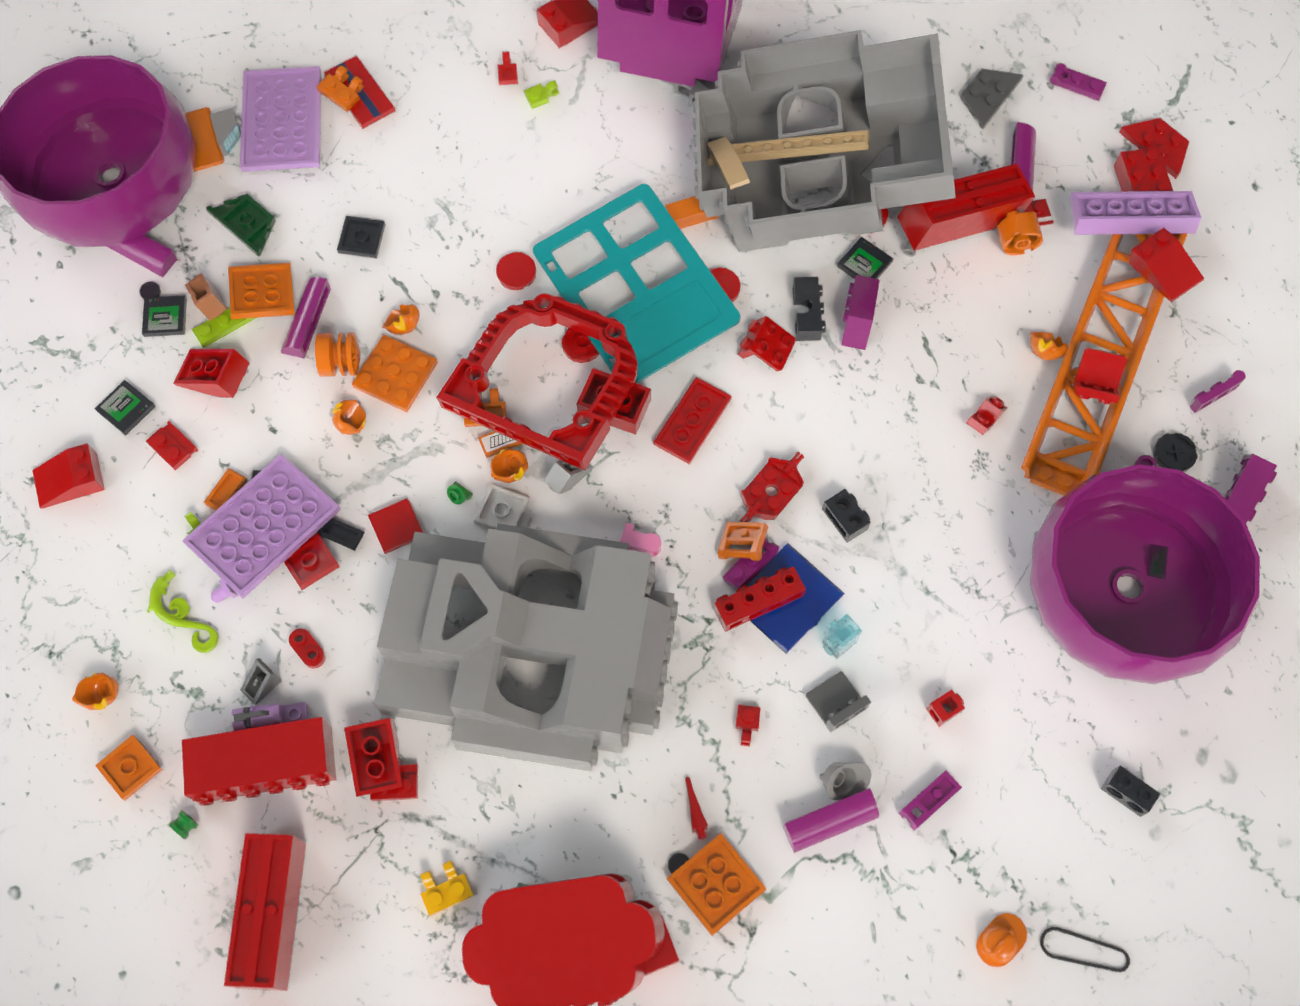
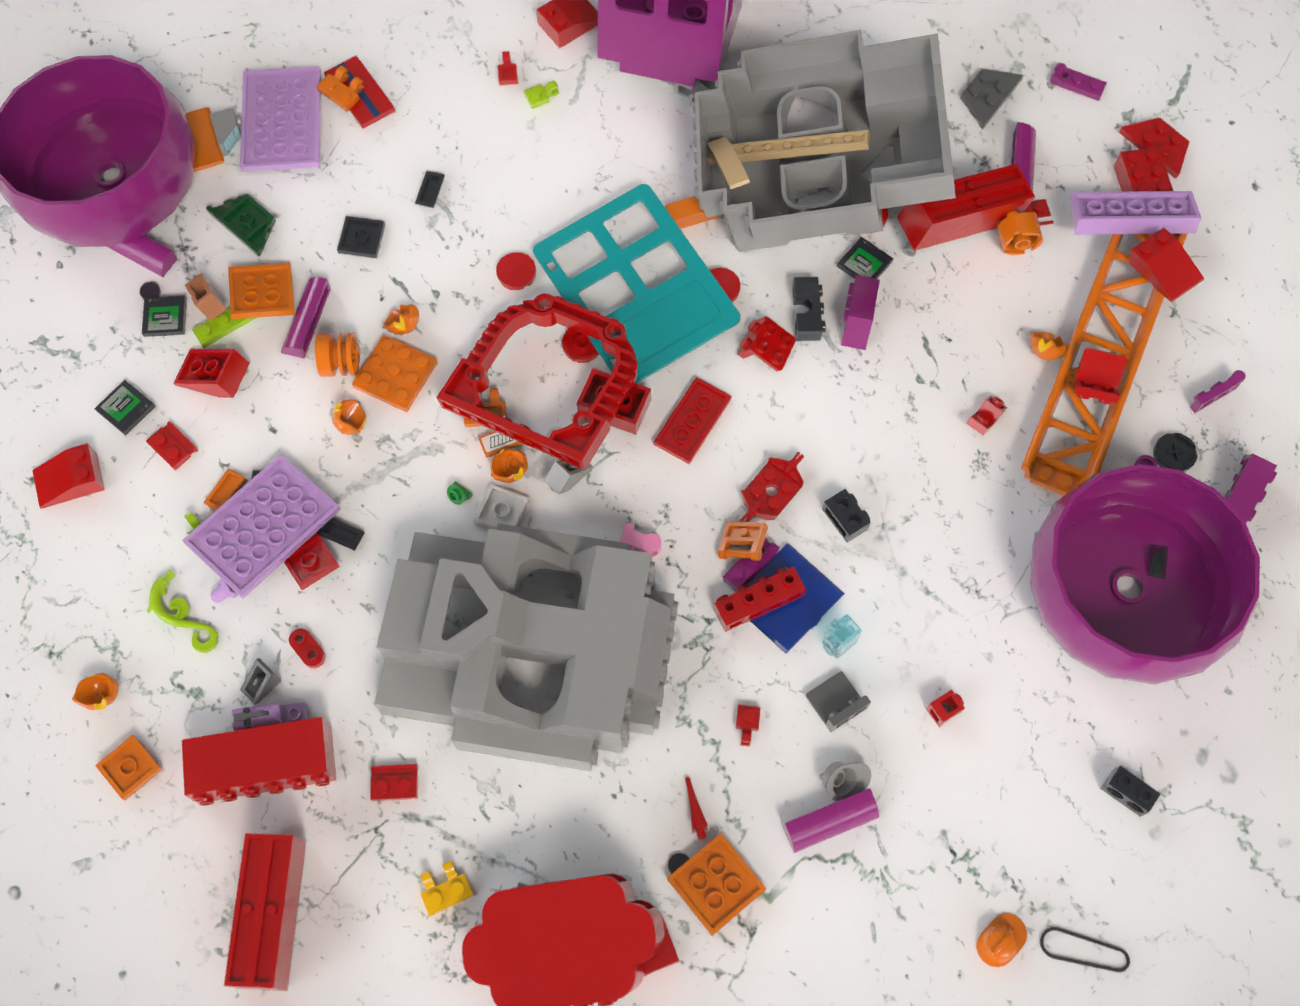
(183, 824): green wheel -> none
(374, 756): red slope -> none
(395, 525): red tile -> none
(430, 189): none -> black tile
(931, 799): magenta plate -> none

